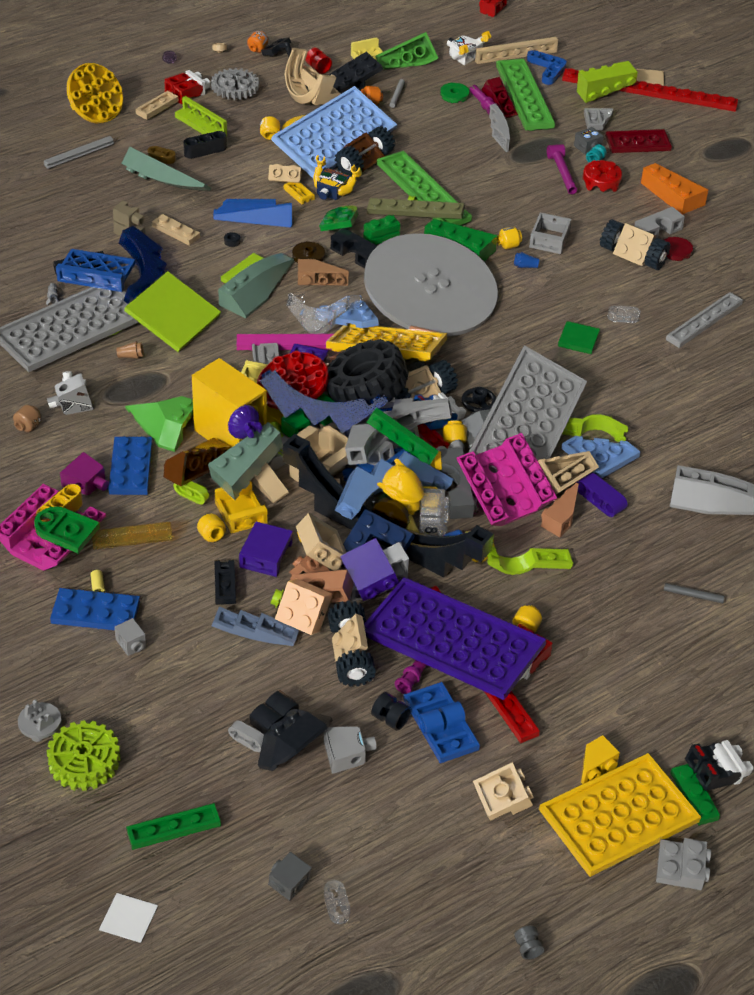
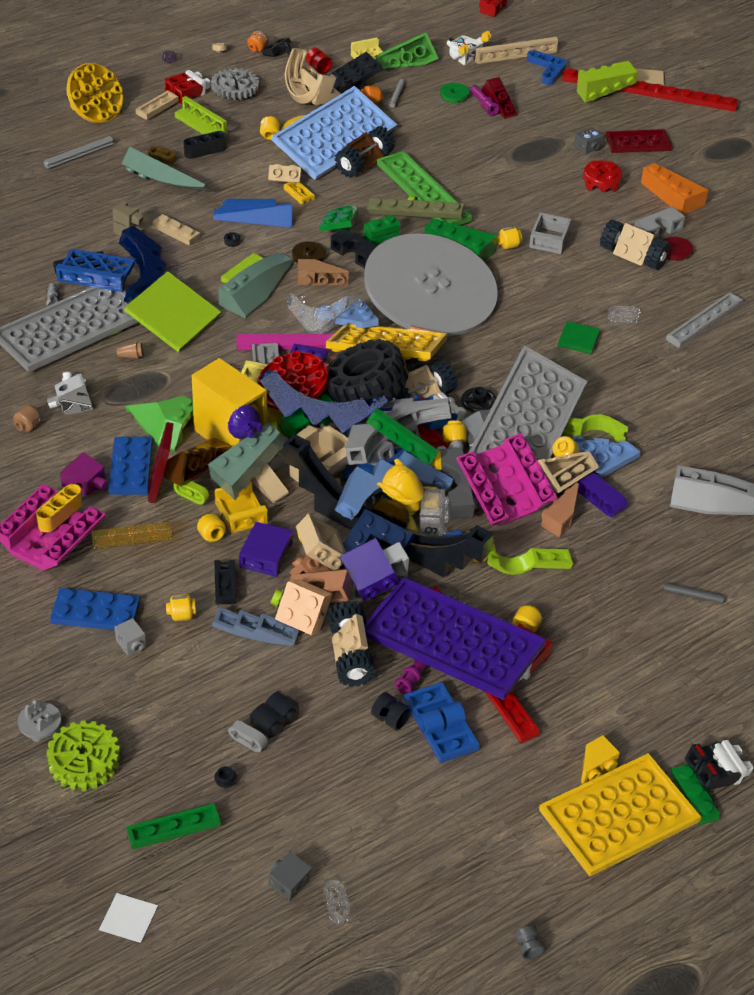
(65, 528): green plate -> none
(97, 581): light yellow piece -> none
(160, 462): none -> dark red tile
(181, 607): none -> yellow head
(225, 777): none -> black plate
(290, 737): black wedge -> none
(333, 183): torso -> none
(346, 747): light grey torso -> none
(500, 127): light grey slope -> none
(504, 791): tan plate -> none
(525, 94): bright green plate -> none
(525, 261): blue cone -> none
(557, 153): magenta piece -> none
(565, 446): none -> yellow head
(597, 117): light grey wing -> none
(598, 152): teal wheel -> none
(683, 863): light grey plate -> none

